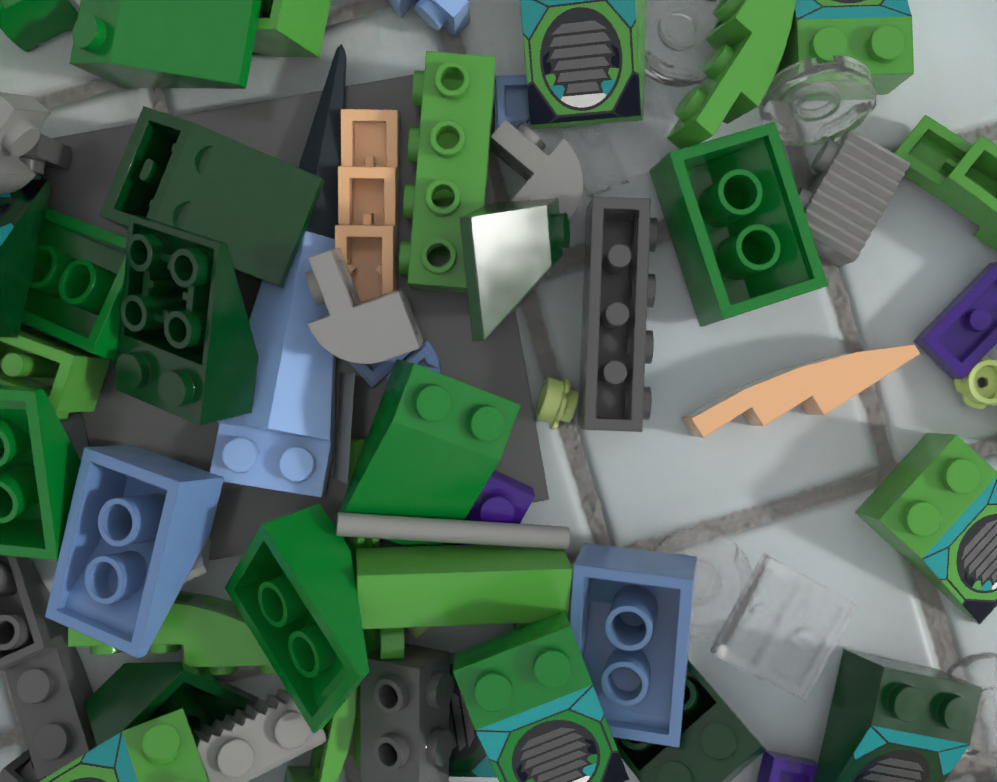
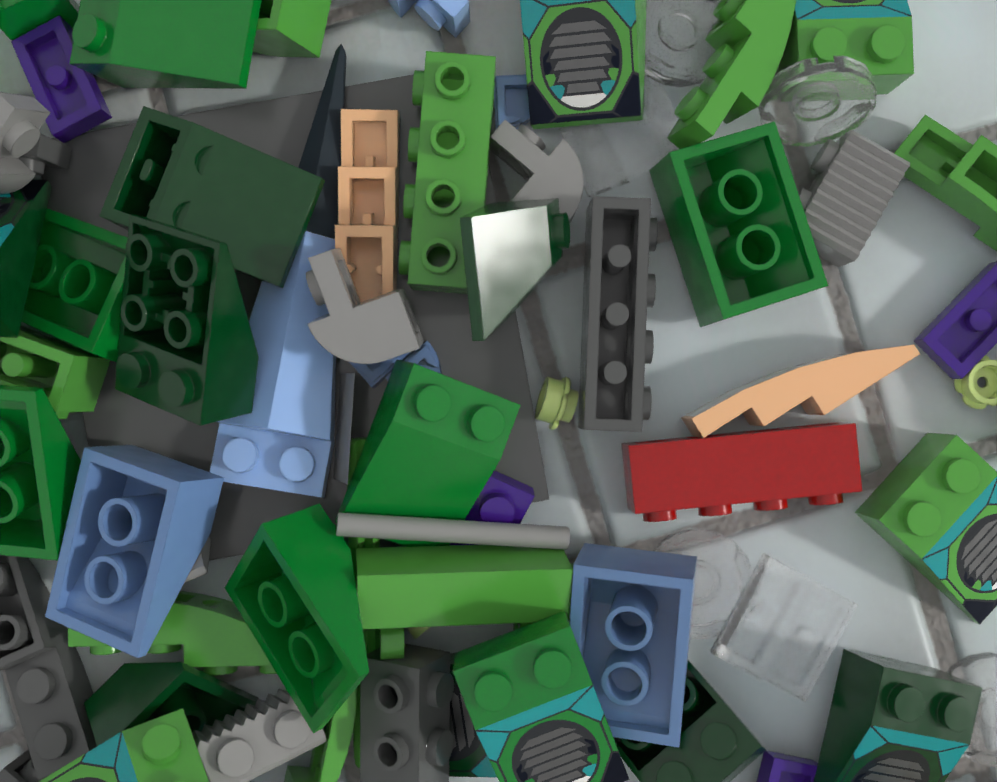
(59, 86): none -> dark purple plate
(741, 468): none -> red brick

